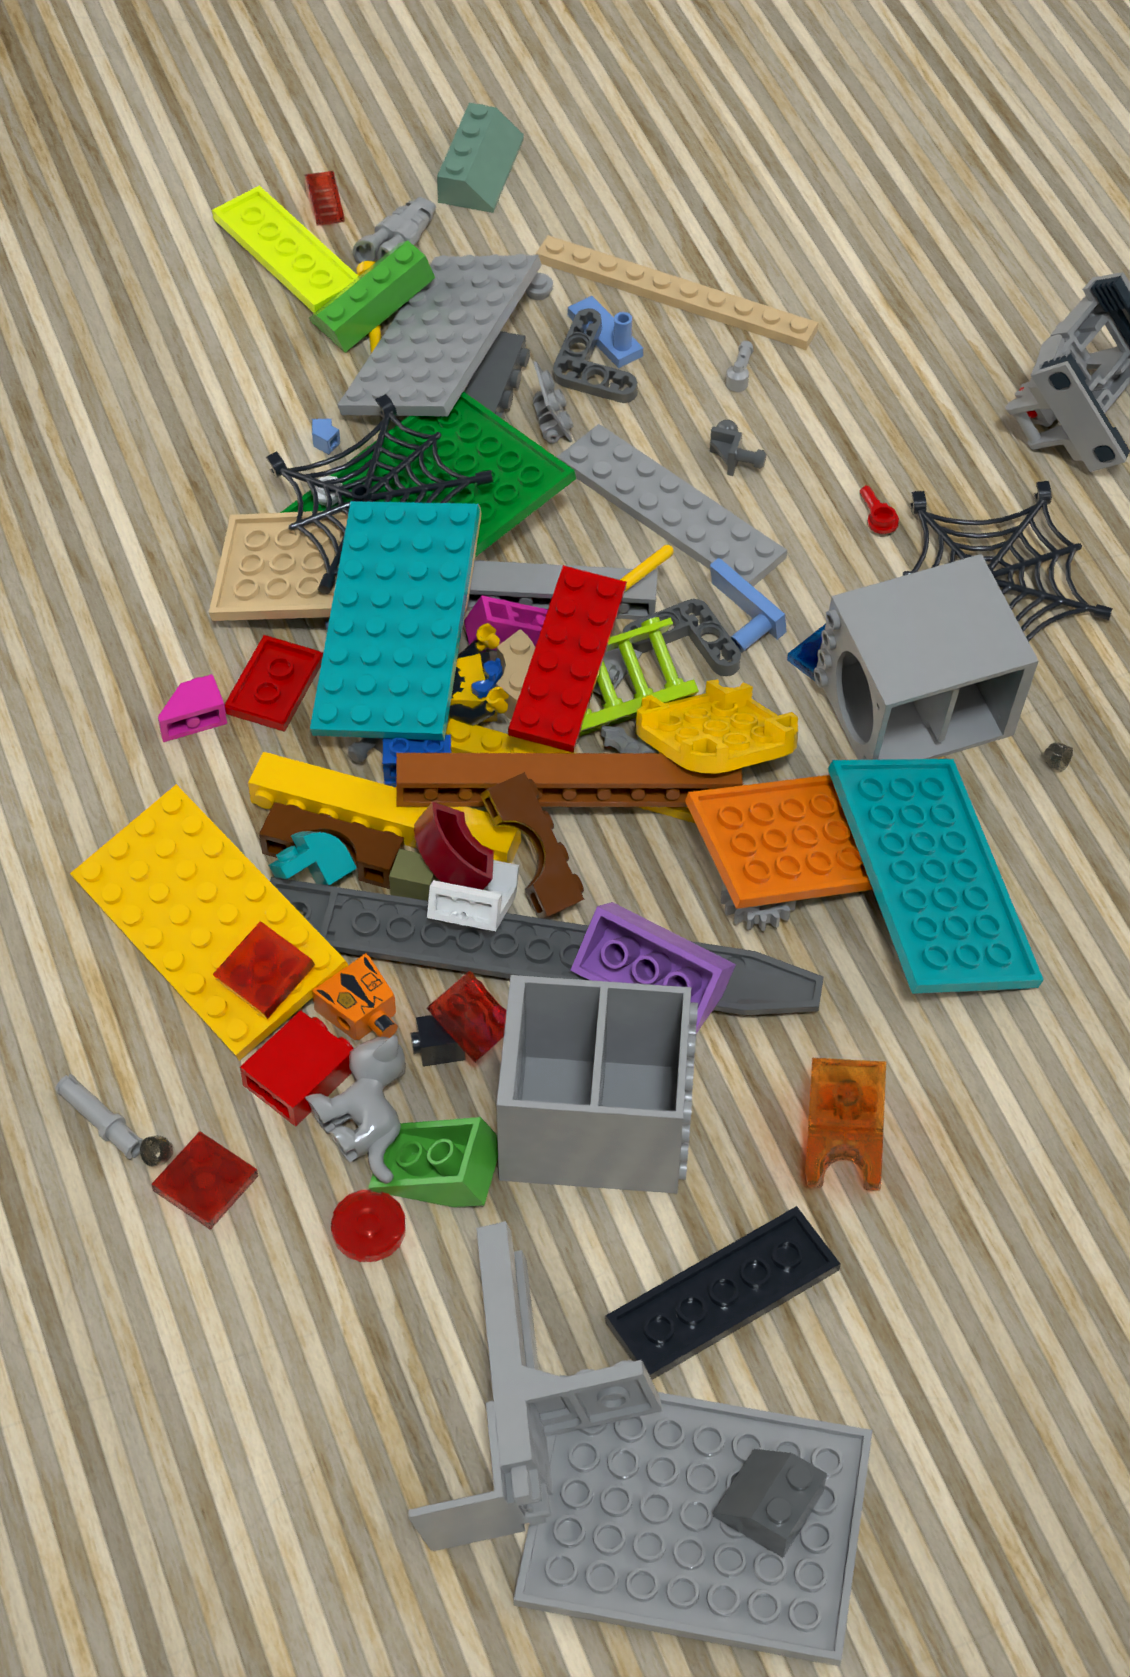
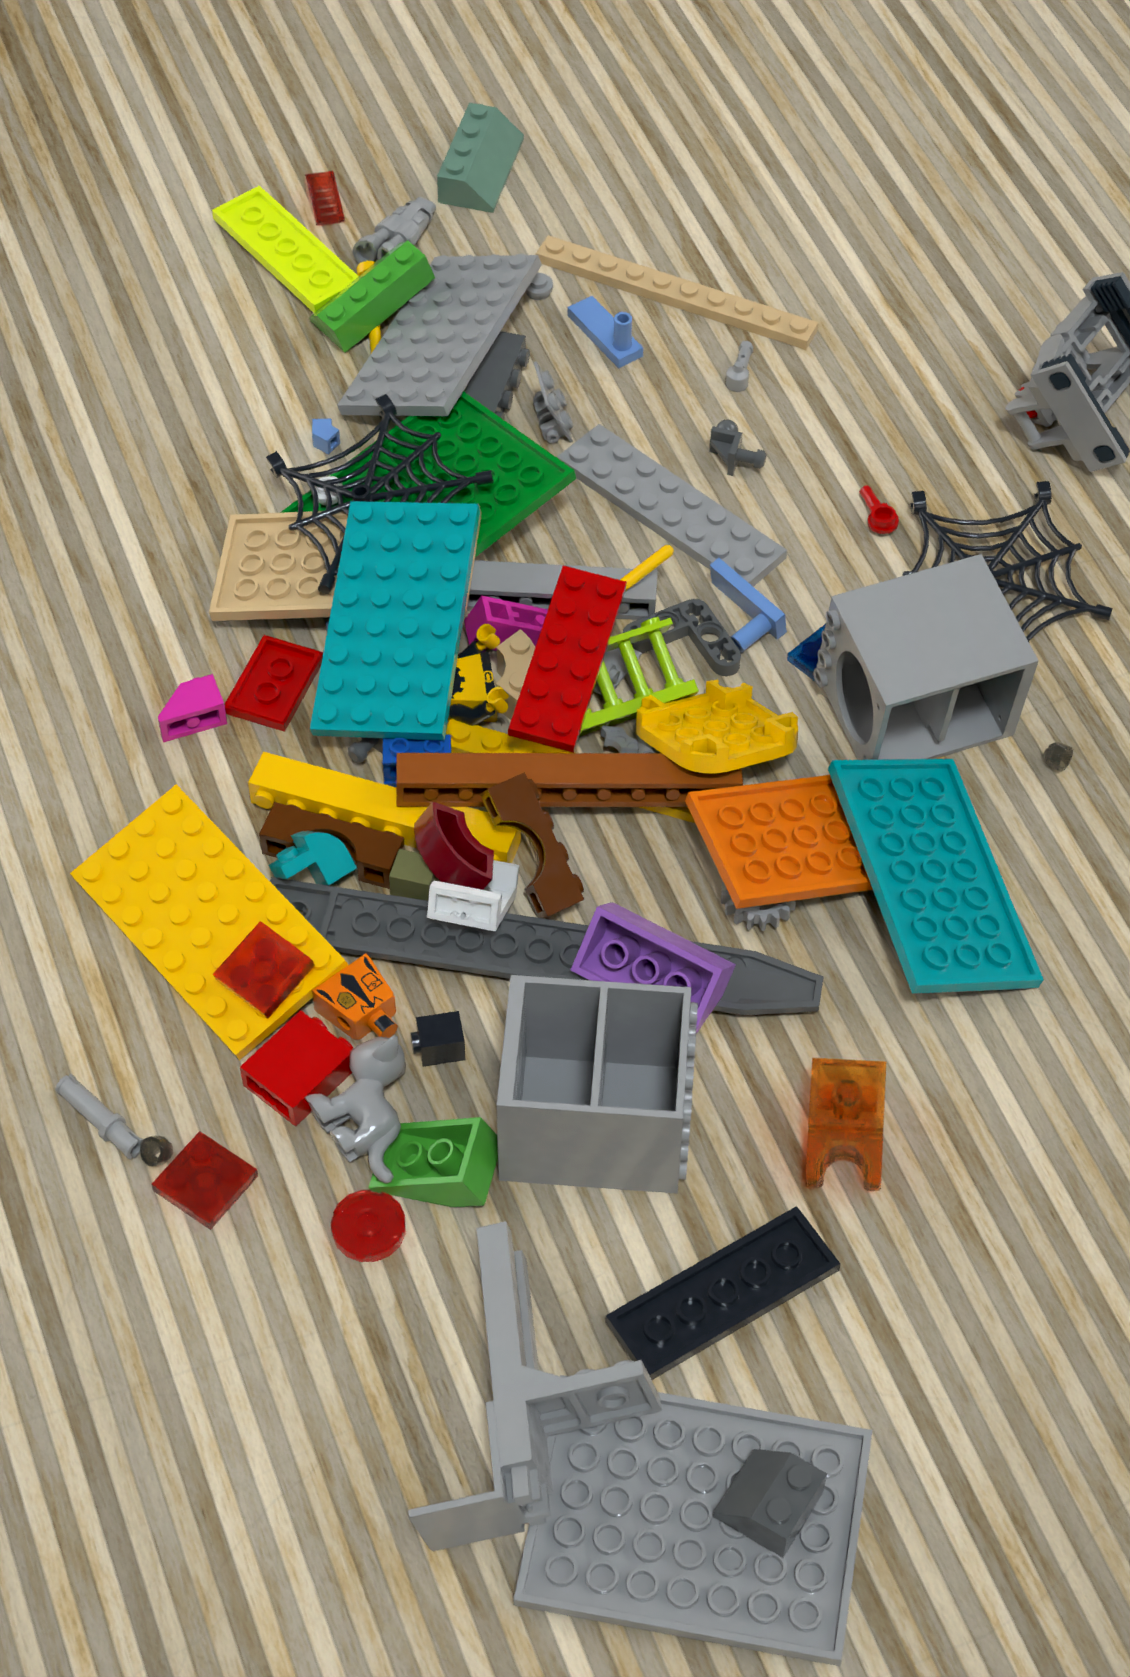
(470, 1016): clear red plate -> none
(493, 672): blue piece -> none
(580, 362): dark grey beam -> none

